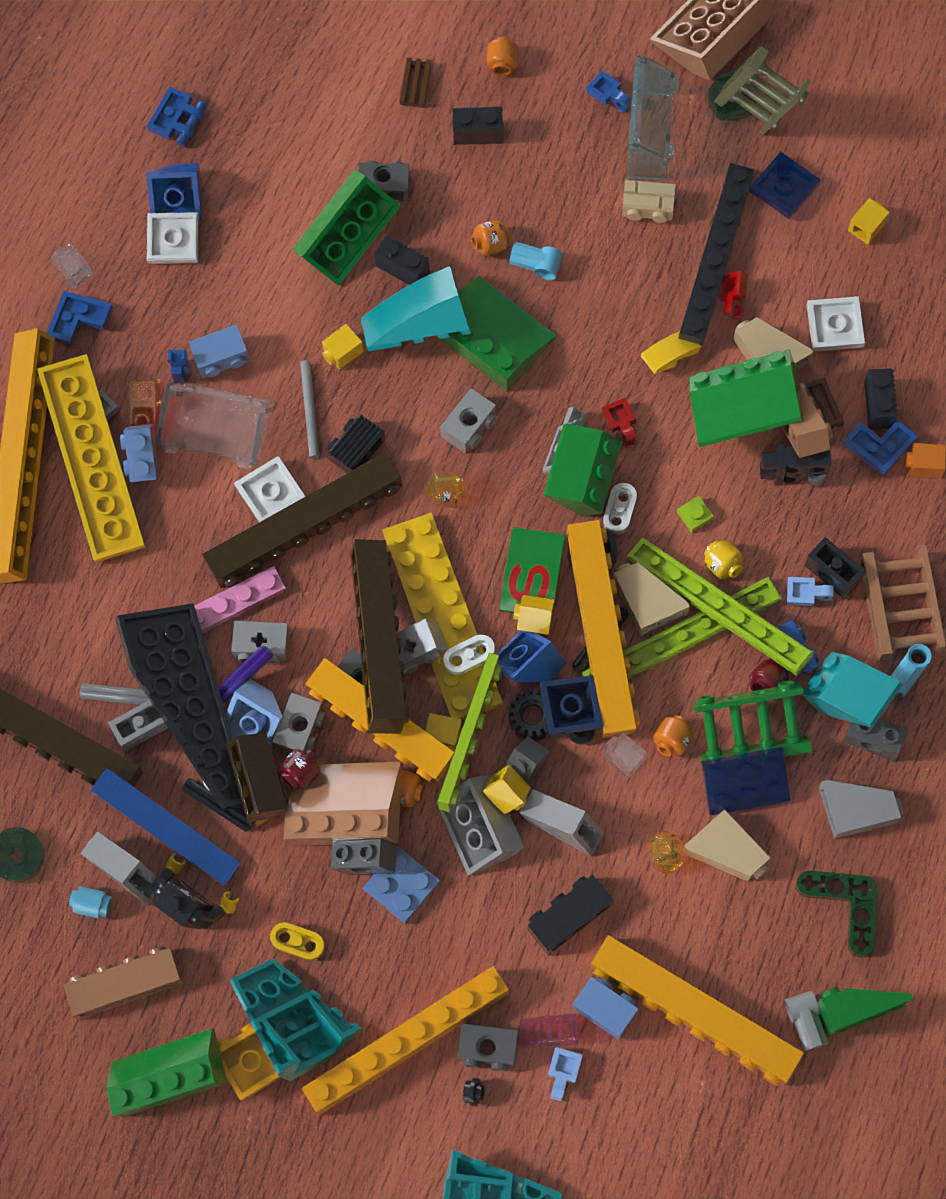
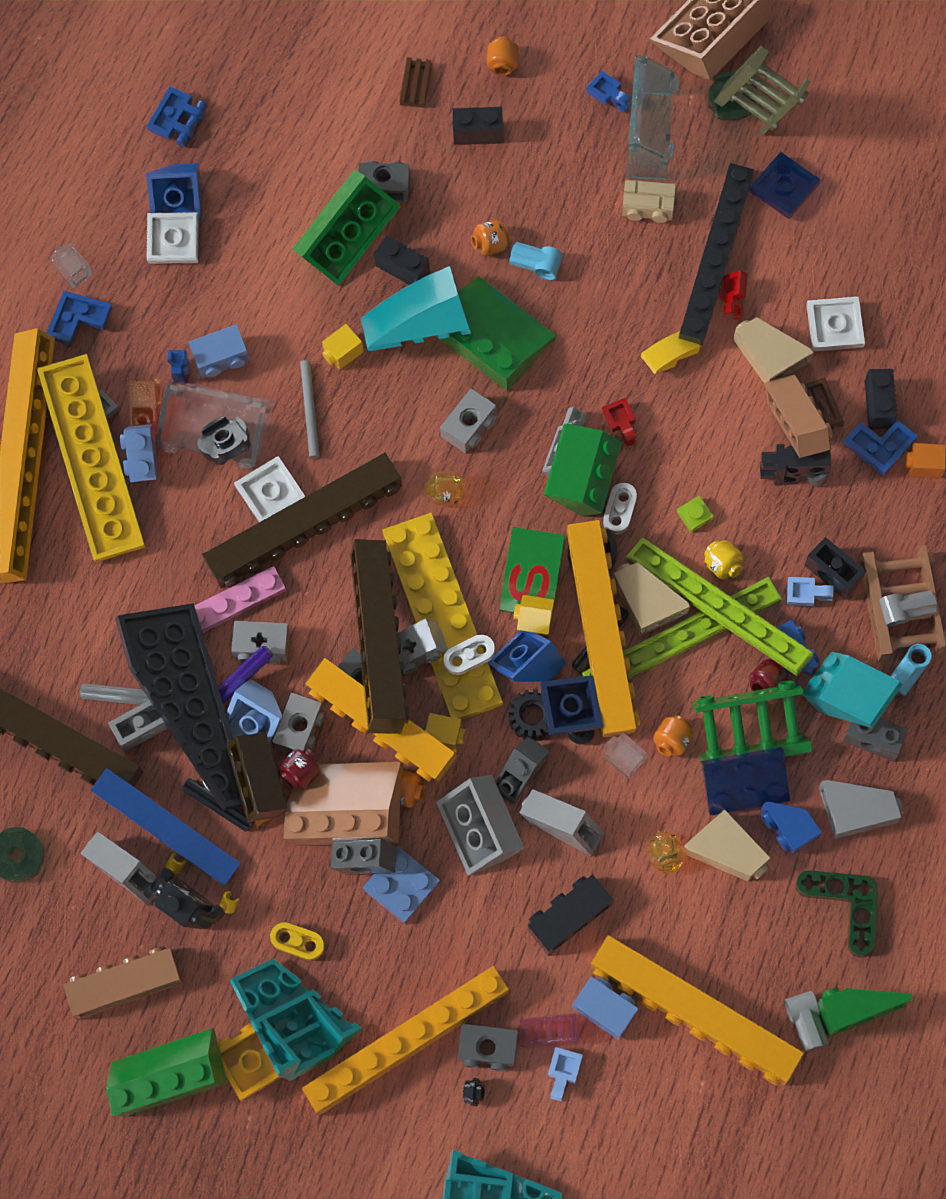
(90, 902): medium azure brick -> none
(220, 451): none -> black plate
(356, 444): black brick -> none
(467, 743): lime plate -> none
(507, 790): yellow brick -> none
(745, 398): green slope -> none
(792, 825): none -> blue slope
(868, 221): yellow brick -> none
(900, 608): none -> light grey piece

